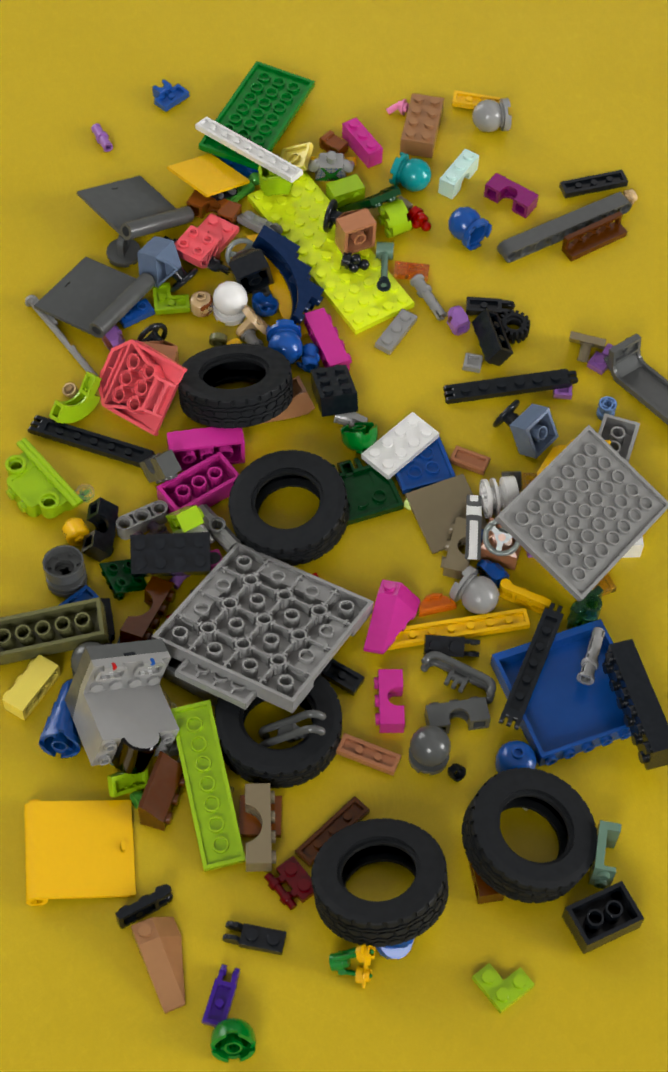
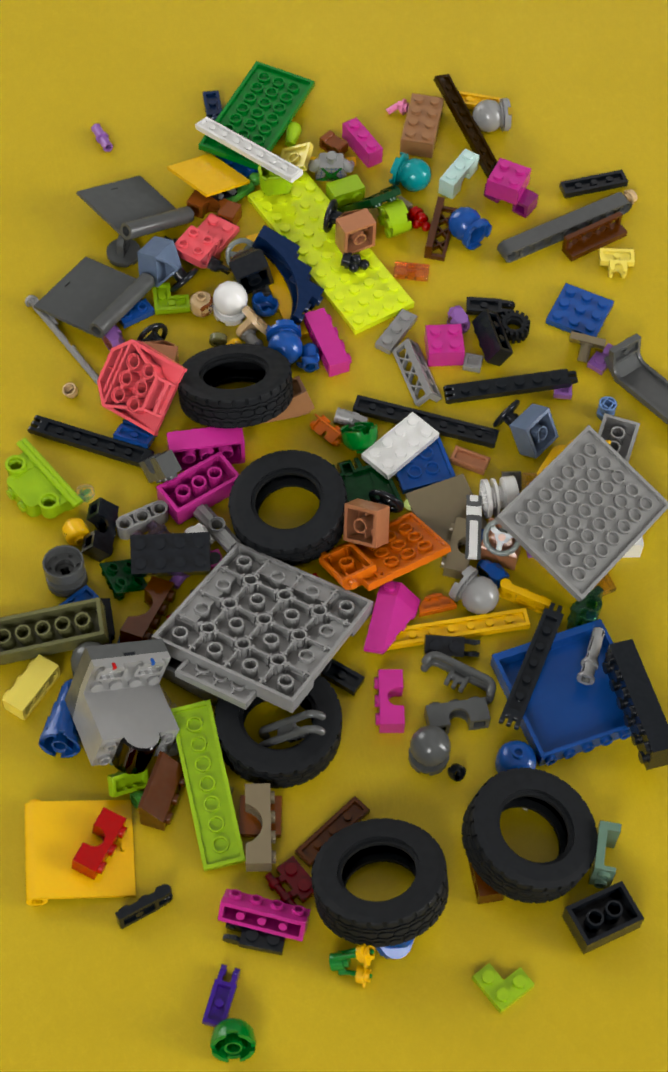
(81, 404): lime arch -> none
(91, 859): none -> red arch
(134, 435): none -> blue plate
(161, 952): medium nougat wedge -> none
(169, 96): blue plate -> none
(185, 519): lime brick -> none
(212, 104): none -> dark blue plate
(256, 222): light grey hinge -> none
(264, 914): none -> dark pink brick
(292, 134): none -> lime cone
(323, 425): none -> orange hinge
(334, 390): black brick -> none
(368, 521): none -> nougat piece
(368, 754): nougat plate -> none
(384, 251): sand green piece -> none
(408, 547): none -> orange plate
(418, 368): none -> light grey fence
(425, 291): light grey pin -> none
(435, 232): none -> reddish brown fence
(444, 345): none -> dark pink brick
(444, 425): none -> black plate
(466, 122): none -> dark brown tile
(508, 181): none -> dark pink brick
(579, 311): none -> blue plate
(617, 260): none -> light yellow plate

